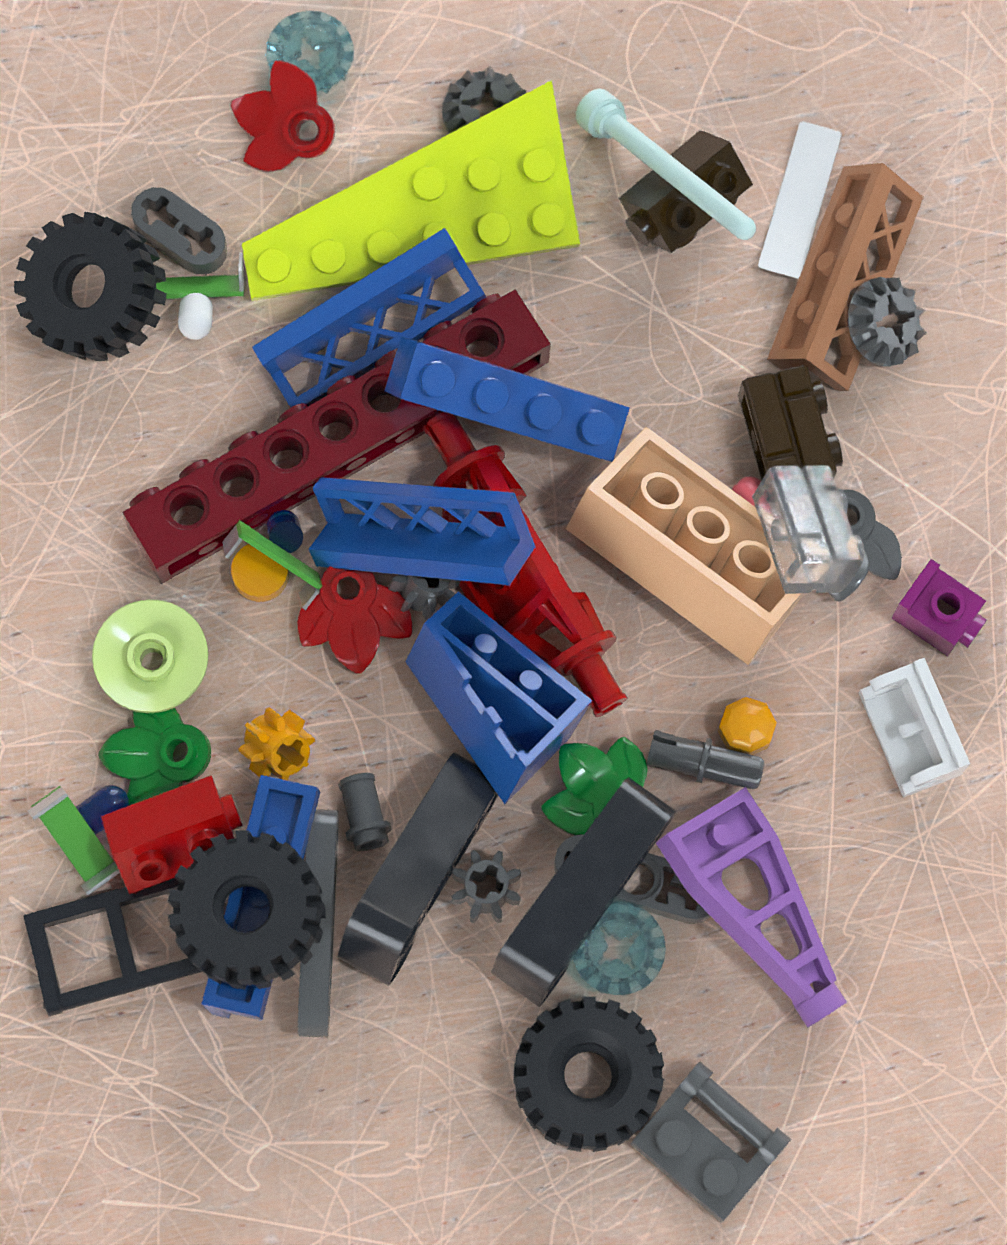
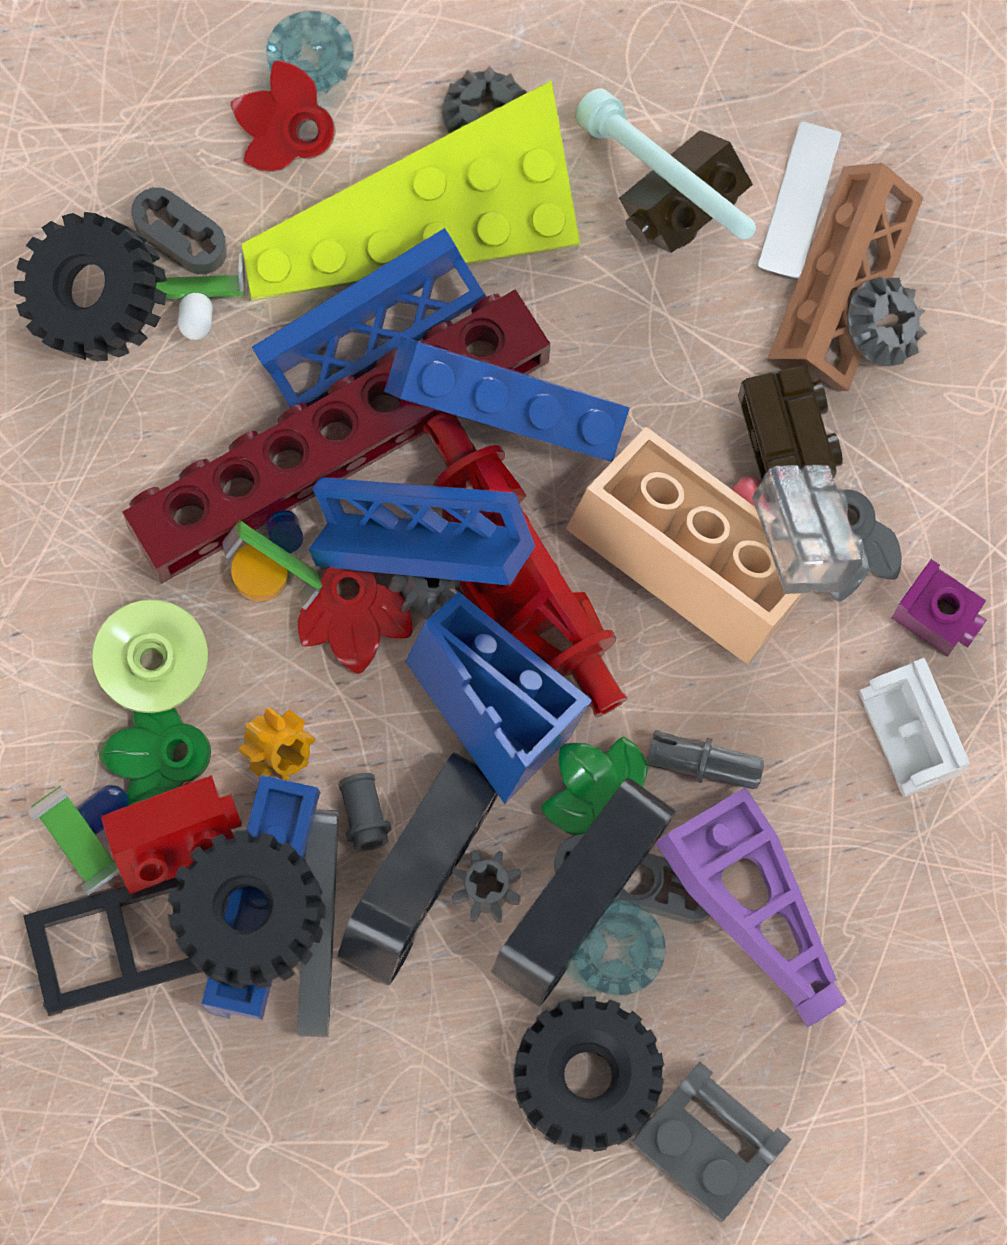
(747, 726): light orange tile -> none

